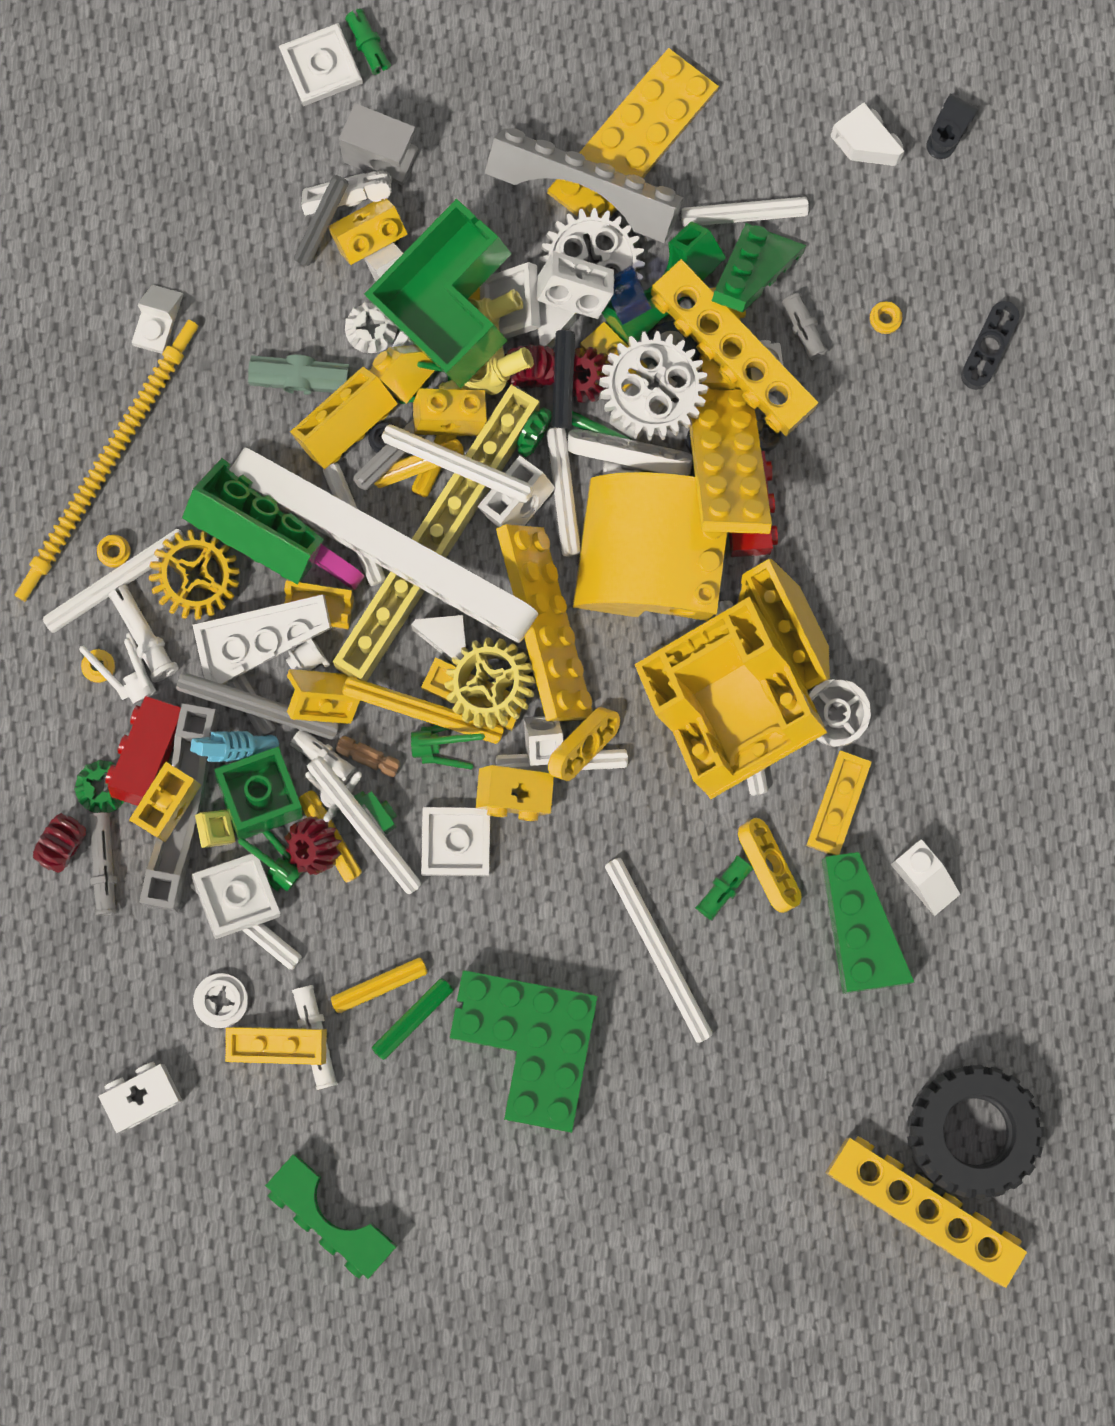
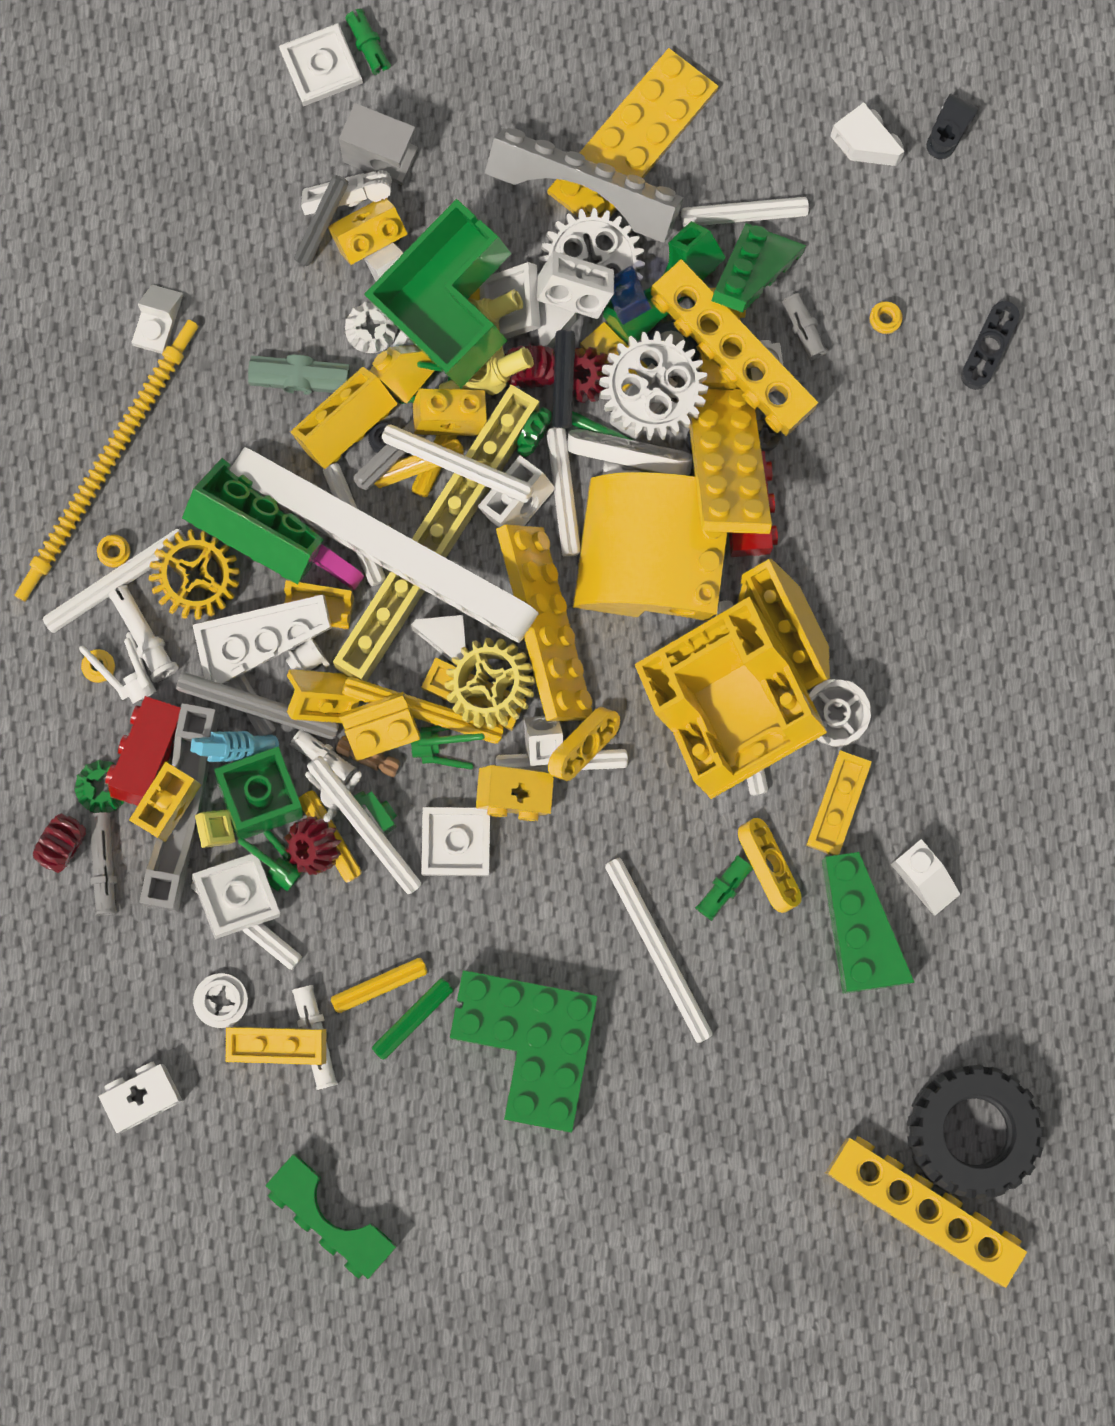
(379, 726): none -> yellow plate

